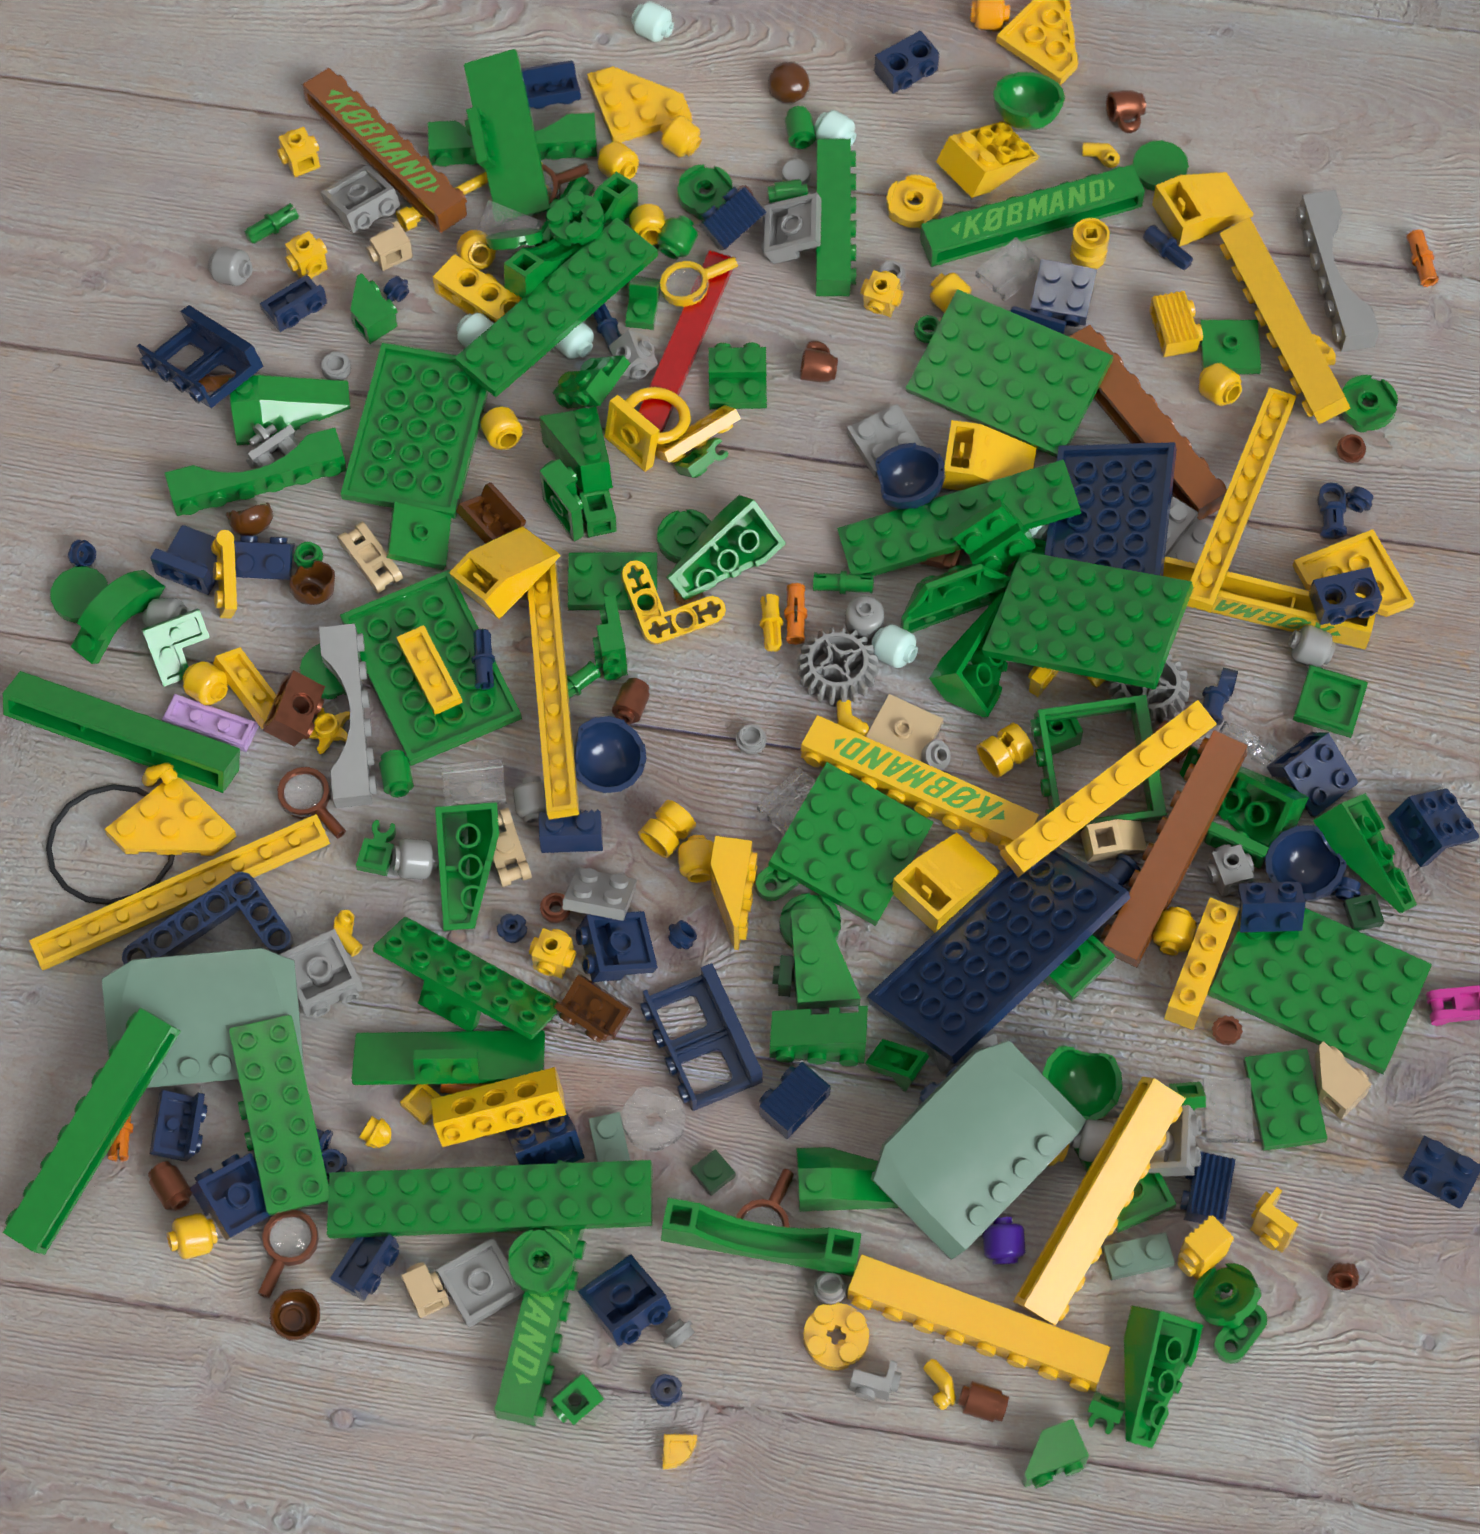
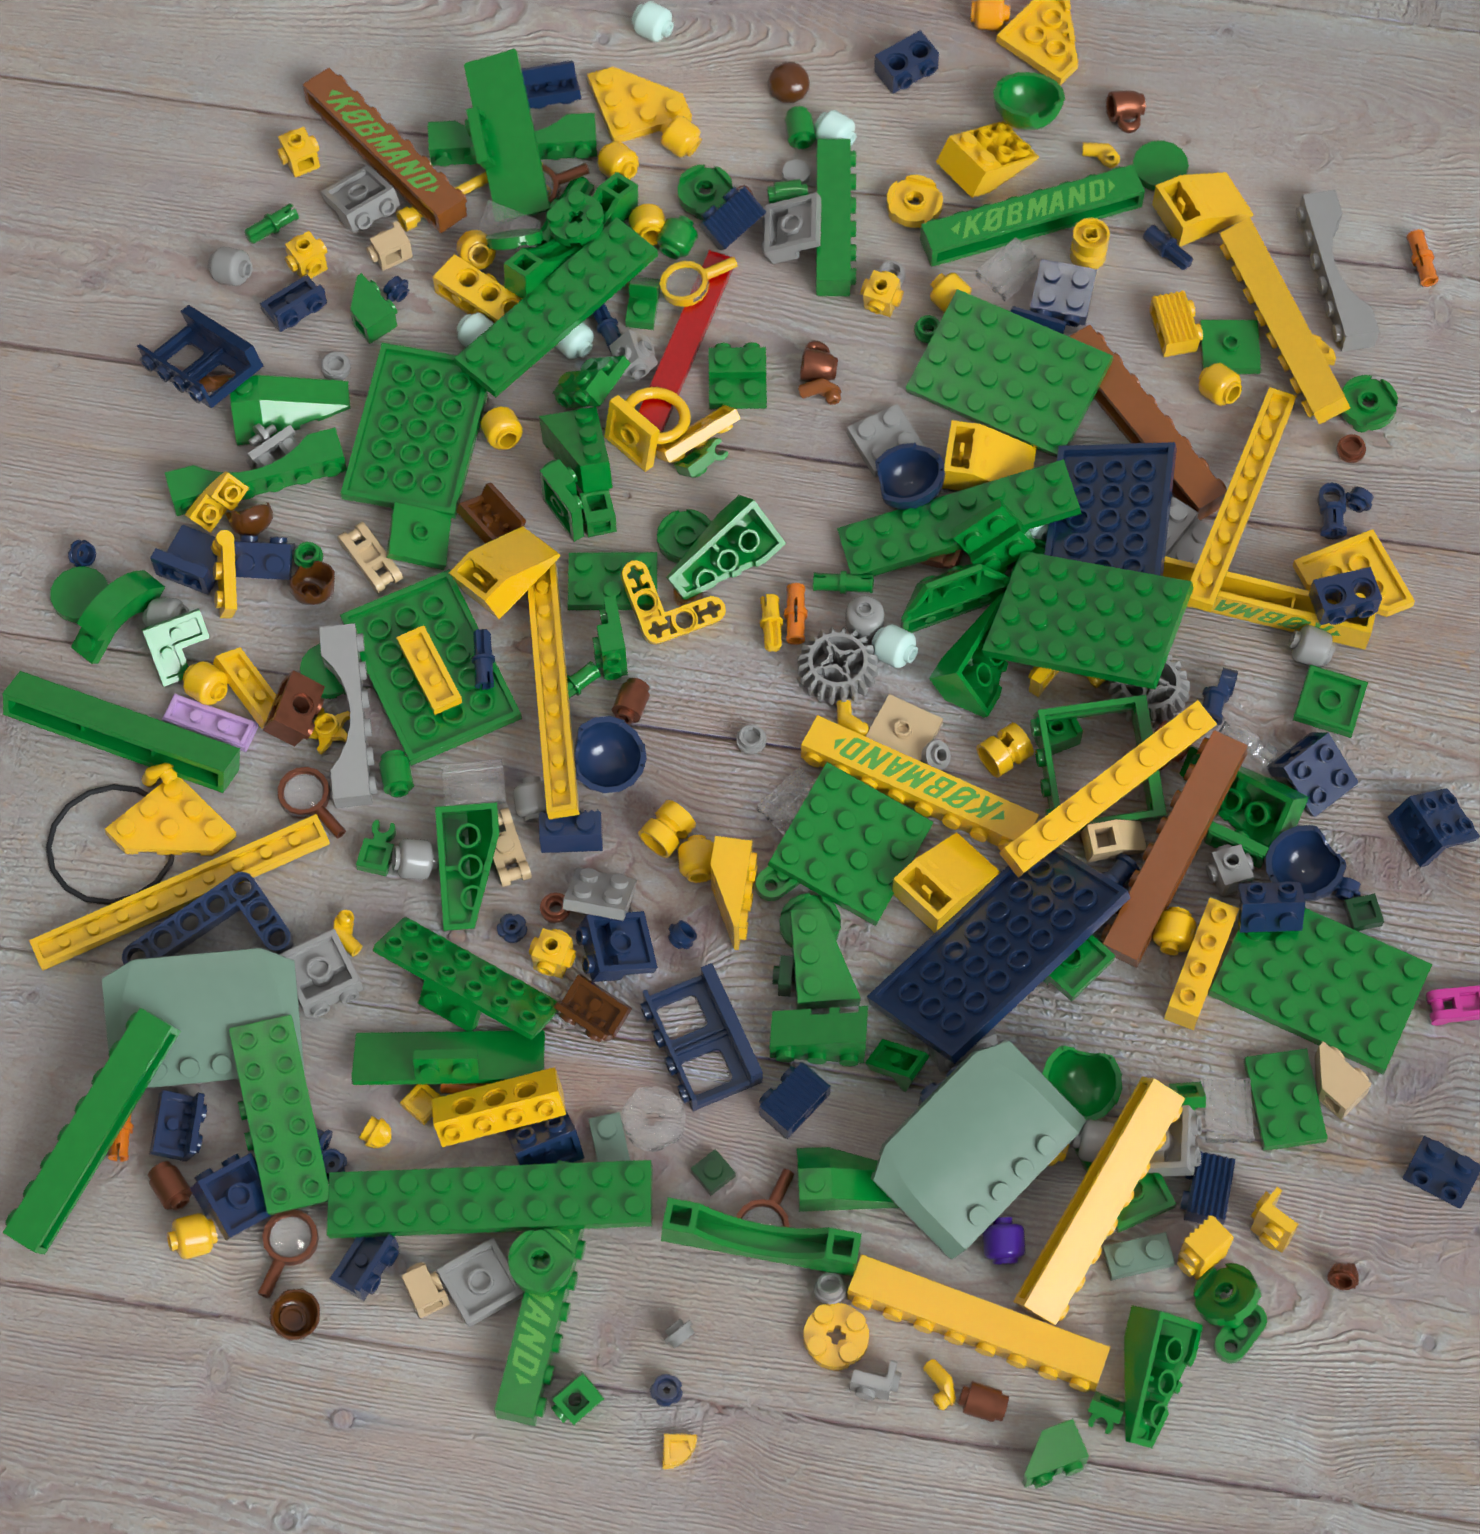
(214, 501): none -> yellow slope
(625, 1301): dark blue plate -> none
(822, 387): none -> dark orange arm
(1227, 1030): copper piece -> none
(1355, 834): green wedge -> none

